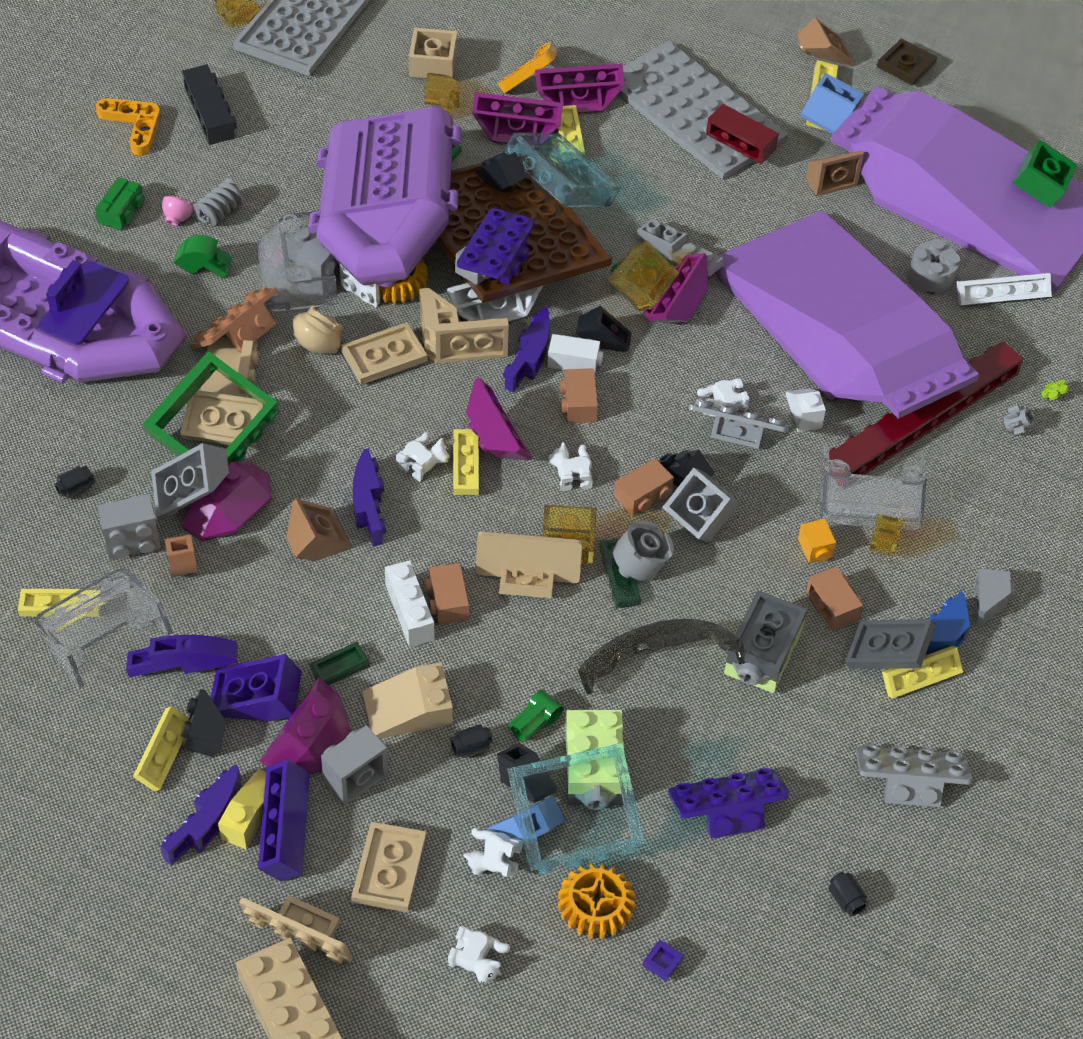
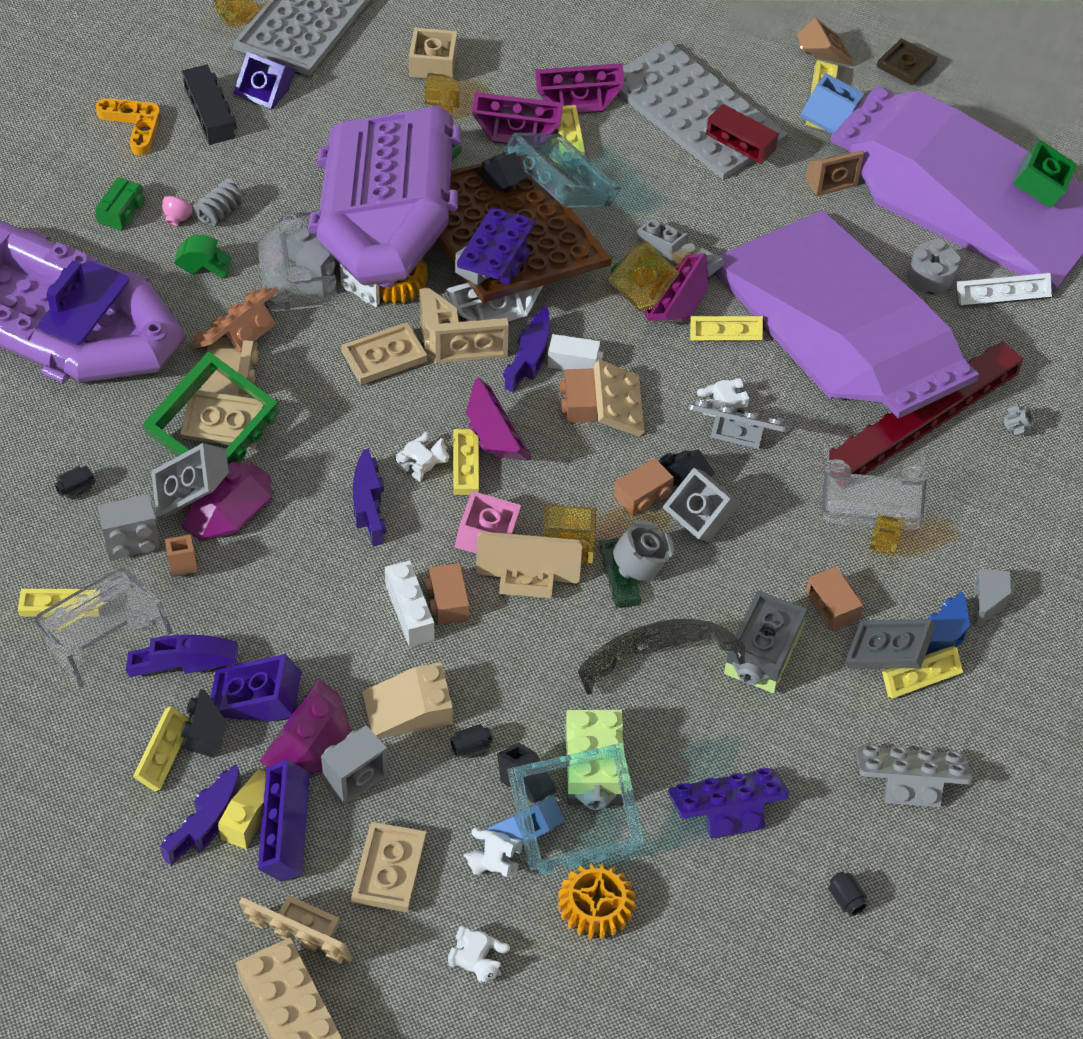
(263, 80): none -> dark purple slope
(314, 531): medium nougat slope -> none
(317, 332): tan helmet -> none
(340, 664): dark green tile -> none
(485, 515): none -> bright pink brick
(540, 711): green piece -> none
(542, 57): light orange beam -> none
(572, 468): white animal -> none
(603, 327): black slope -> none
(618, 398): none -> tan plate
(663, 960): dark purple plate -> none
(726, 327): none -> light yellow plate
(806, 409): white slope -> none
(817, 541): light orange brick -> none
(1054, 389): lime plant -> none

